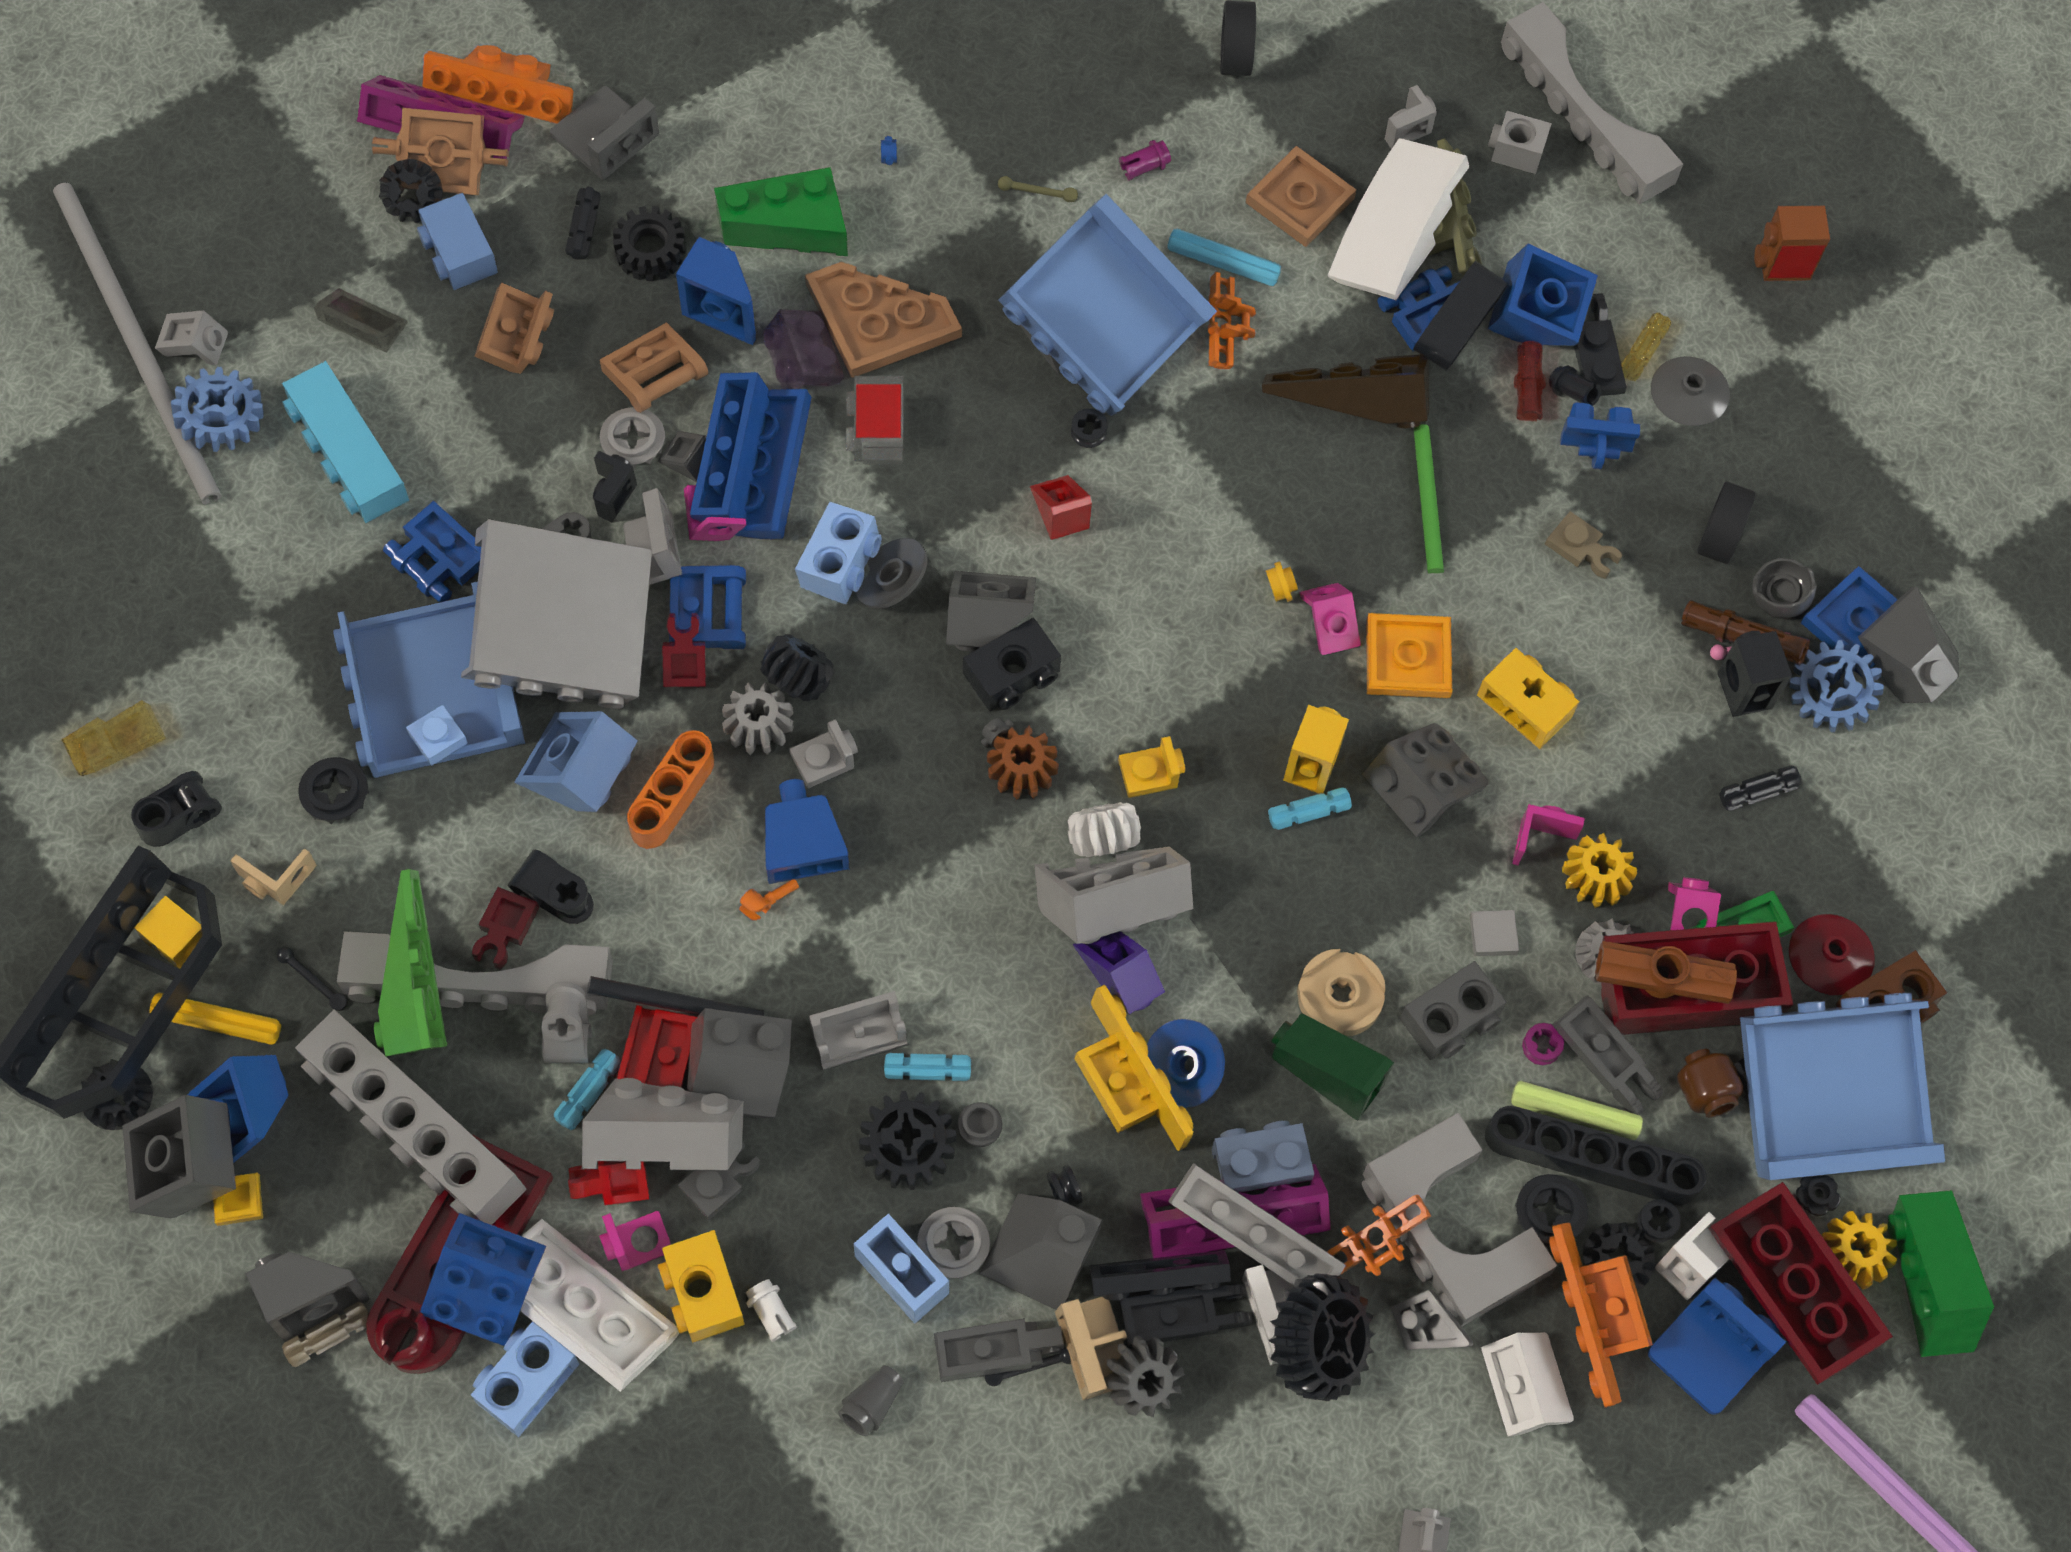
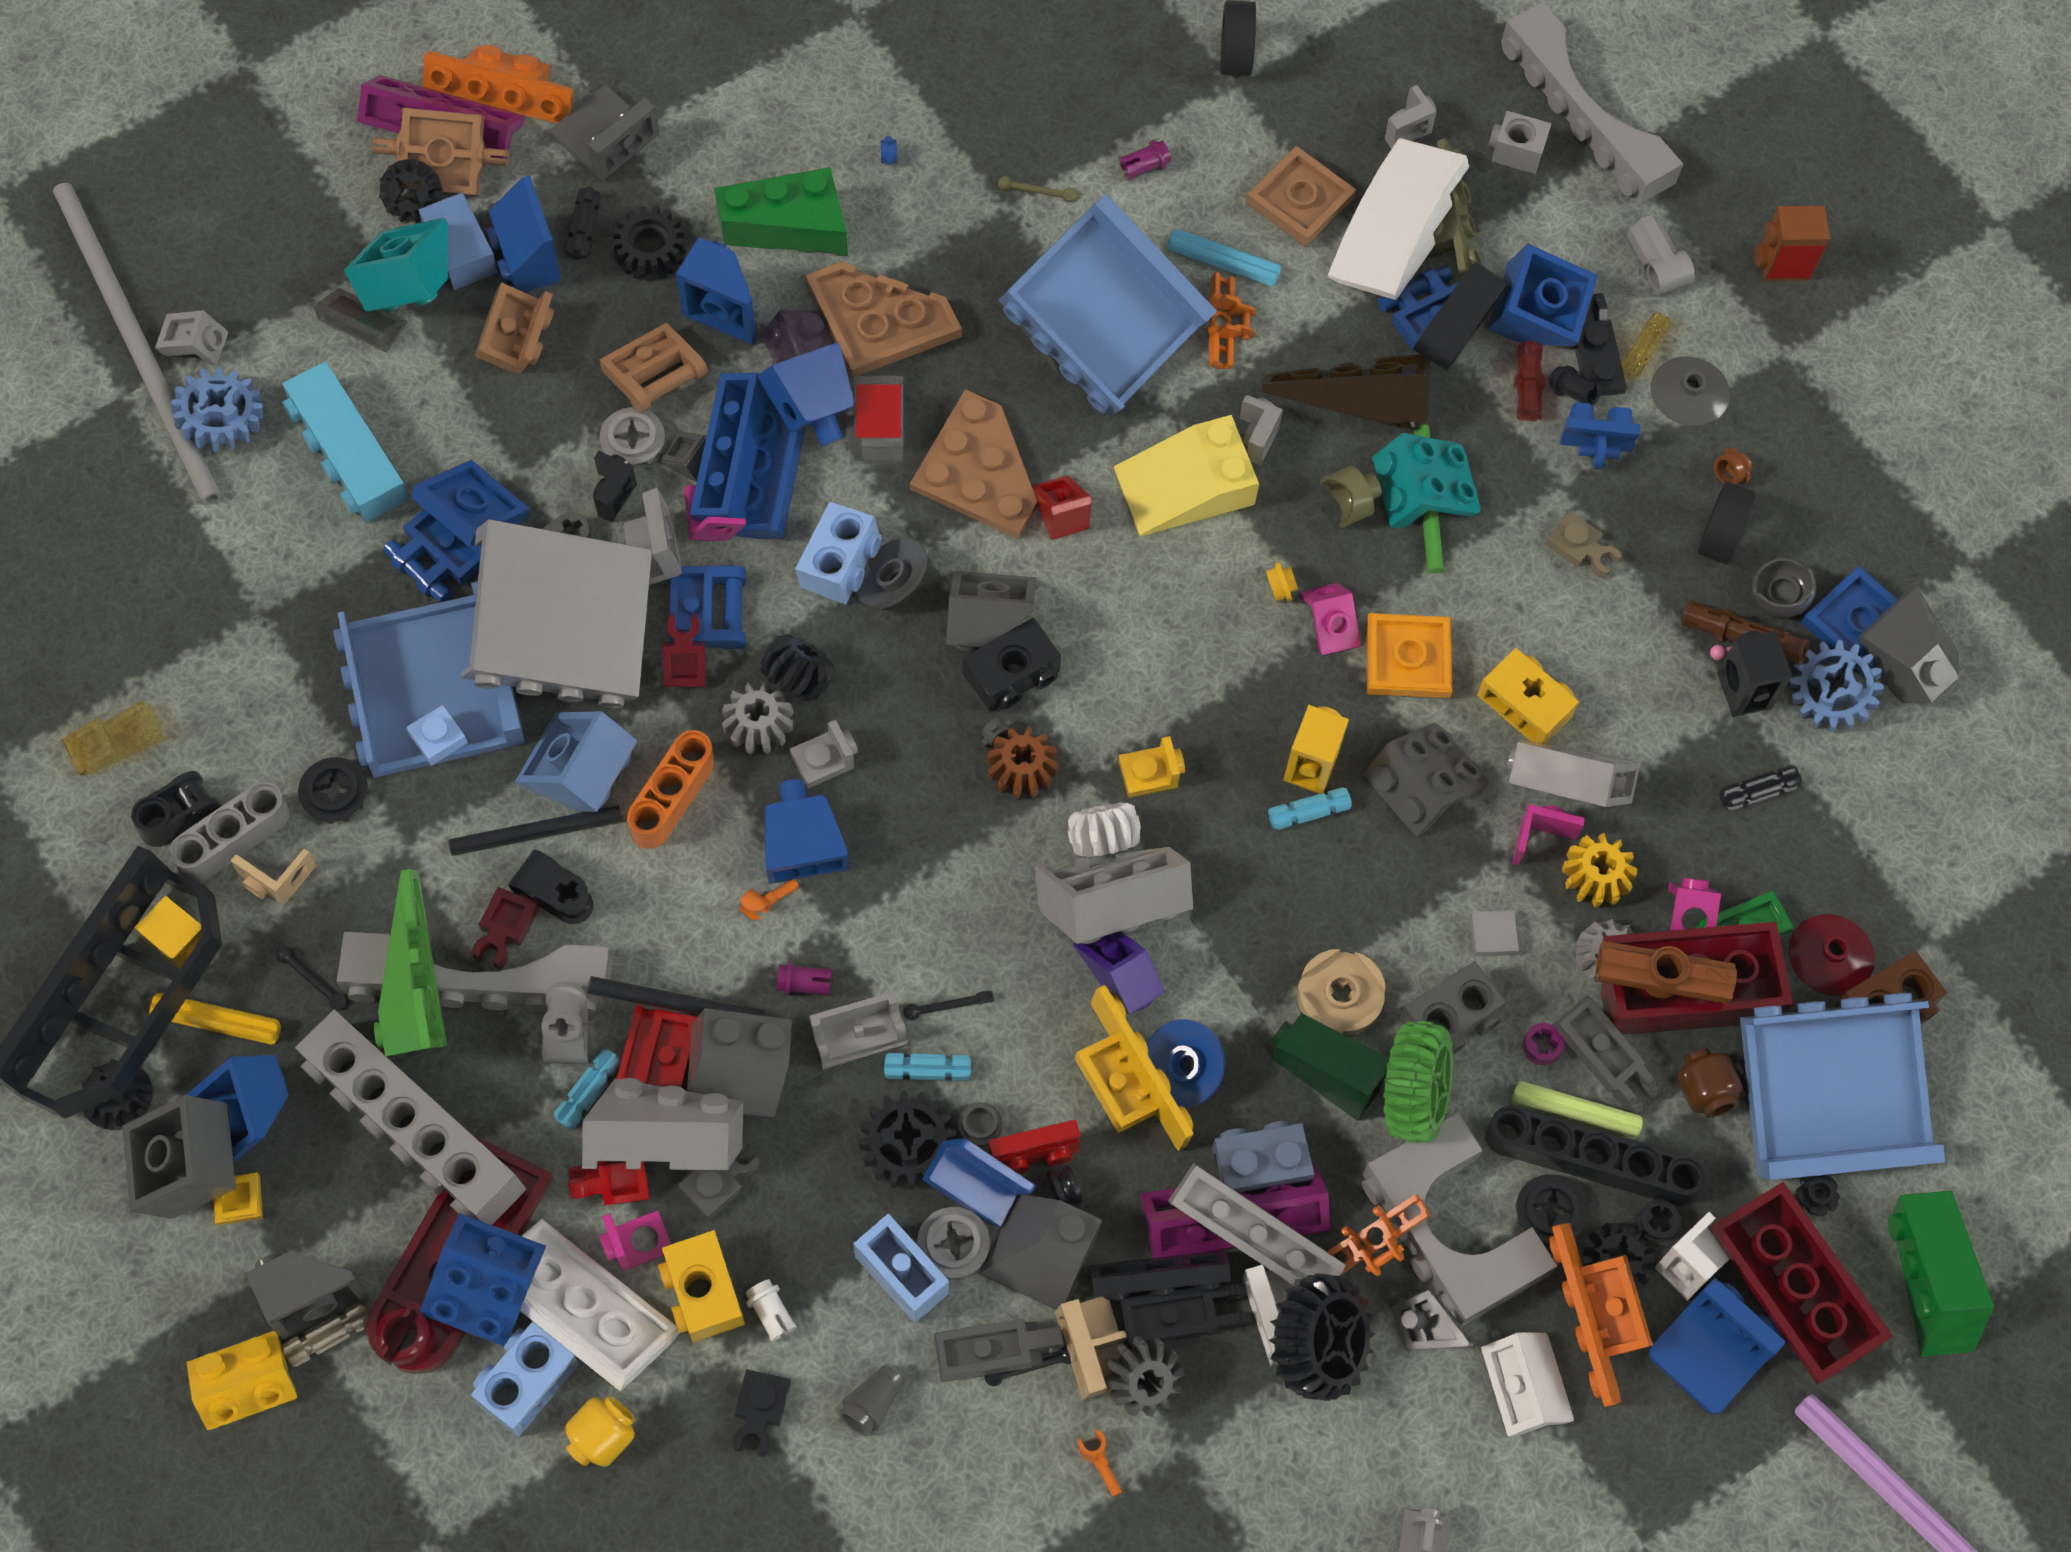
(237, 813): none -> light grey beam
(240, 1380): none -> yellow bracket
(401, 266): none -> teal slope
(466, 499): none -> blue plate
(523, 239): none -> blue slope
(534, 830): none -> black bar
(599, 1431): none -> yellow head
(760, 1403): none -> black plate
(800, 979): none -> magenta pin
(811, 391): none -> blue torso
(912, 1011): none -> black hinge
(976, 1180): none -> panel
(978, 468): none -> medium nougat plate
(1049, 1144): none -> red plate
(1080, 420): black bush -> none
(1101, 1463): none -> orange hand
(1188, 477): none -> light yellow slope
(1263, 427): none -> light grey bracket
(1353, 492): none -> olive piece
(1418, 1081): none -> bright green gear
(1424, 476): none -> teal bracket
(1573, 773): none -> light grey slope
(1661, 261): none -> light grey piece
(1736, 464): none -> dark orange plate
(1863, 1235): yellow gear -> none

